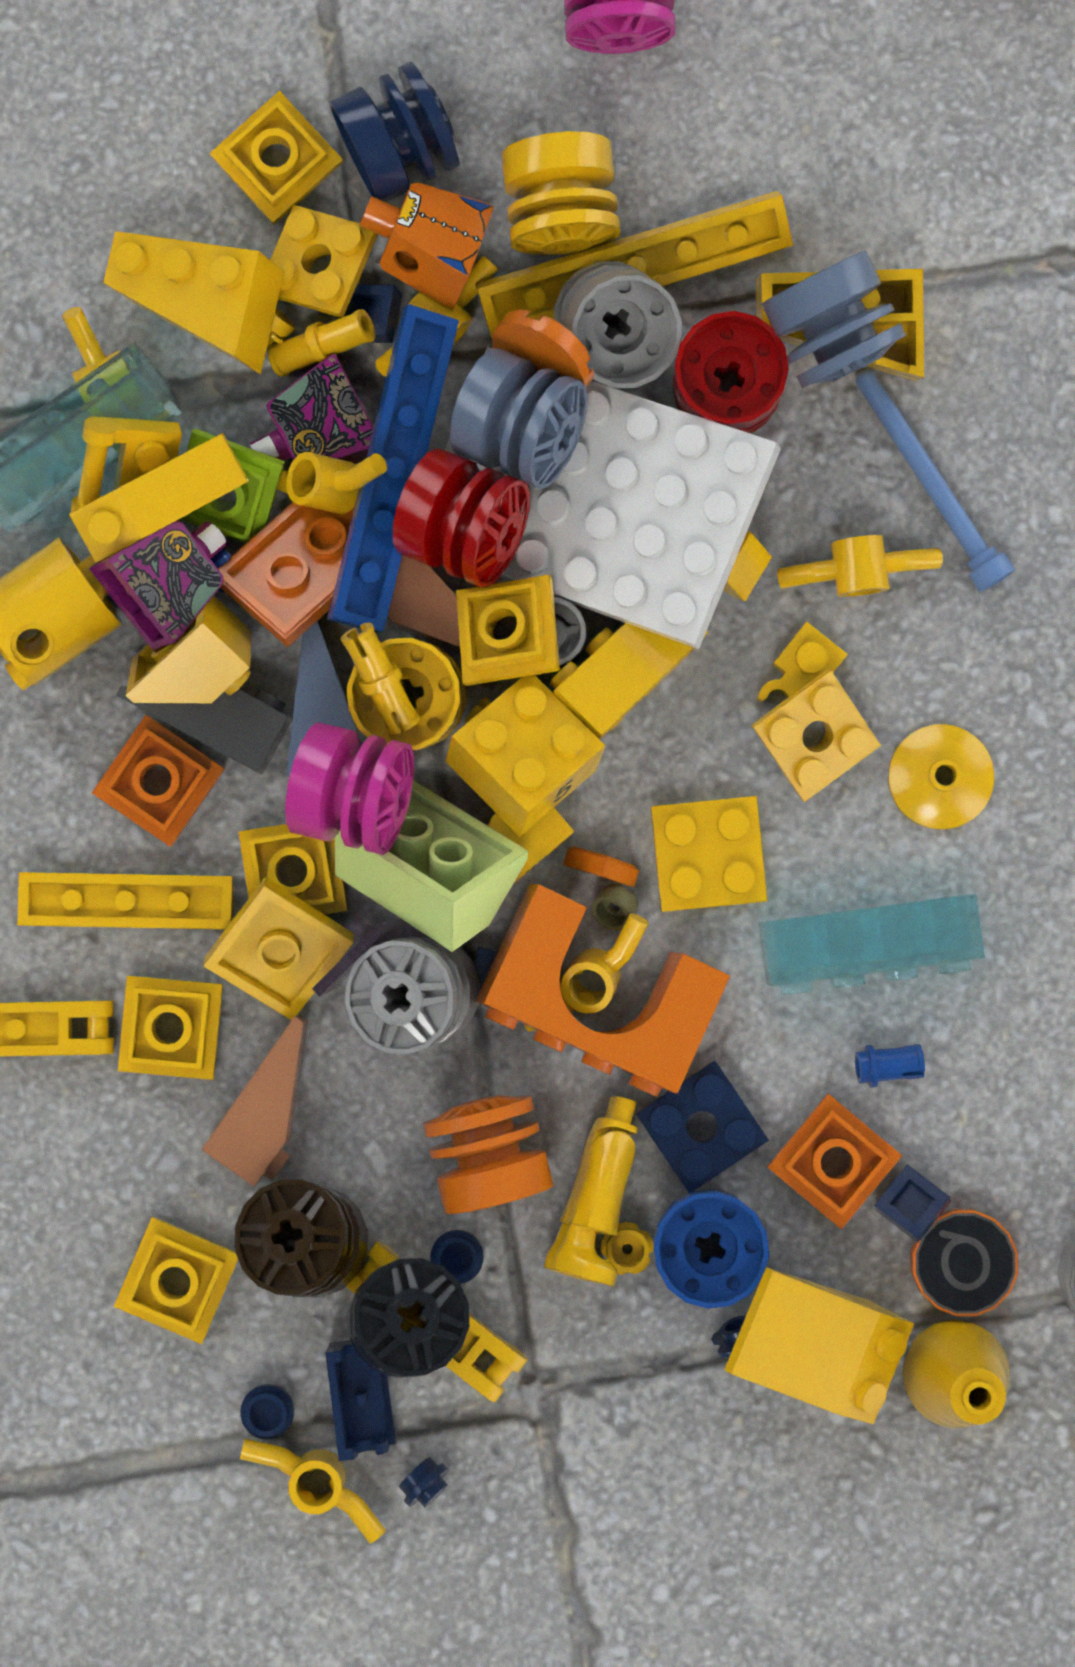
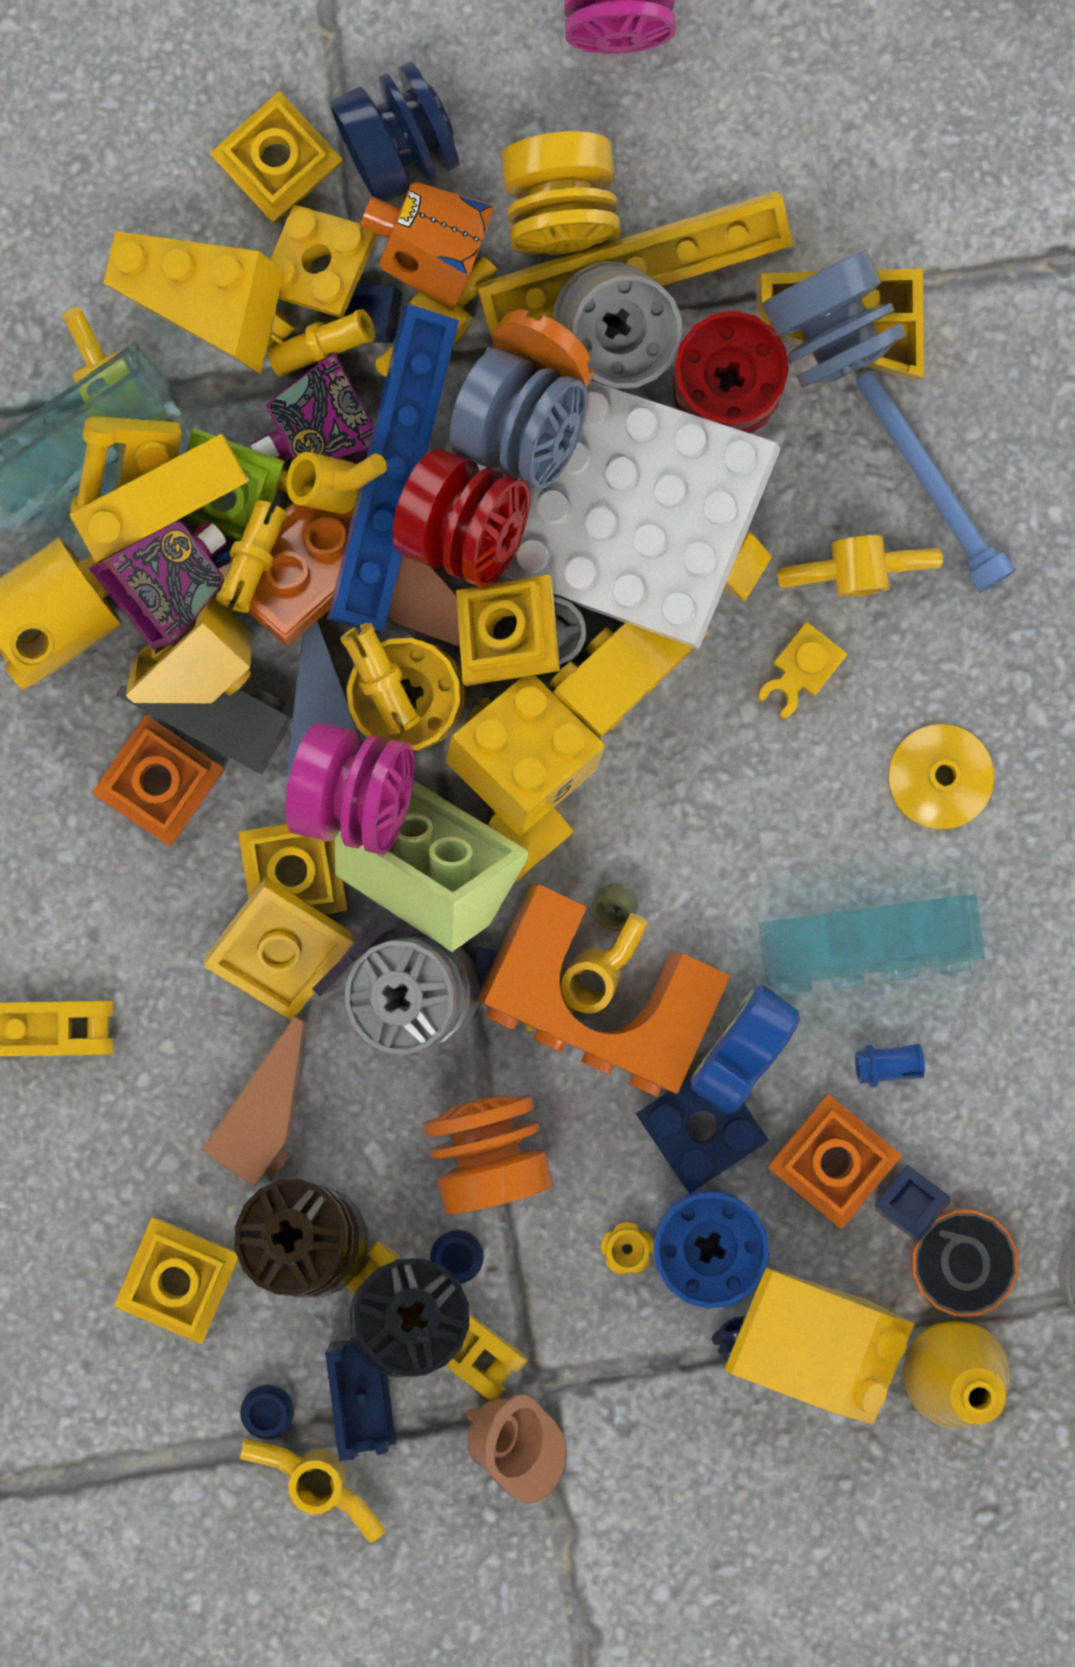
(125, 900): yellow plate -> none
(198, 1008): yellow piece -> none
(251, 556): none -> yellow pin
(424, 1483): dark blue plate -> none
(517, 1446): none -> nougat piece
(596, 1197): yellow piece -> none
(601, 866): orange tile -> none
(708, 853): yellow plate -> none
(745, 1049): none -> blue animal
(844, 743): yellow piece -> none

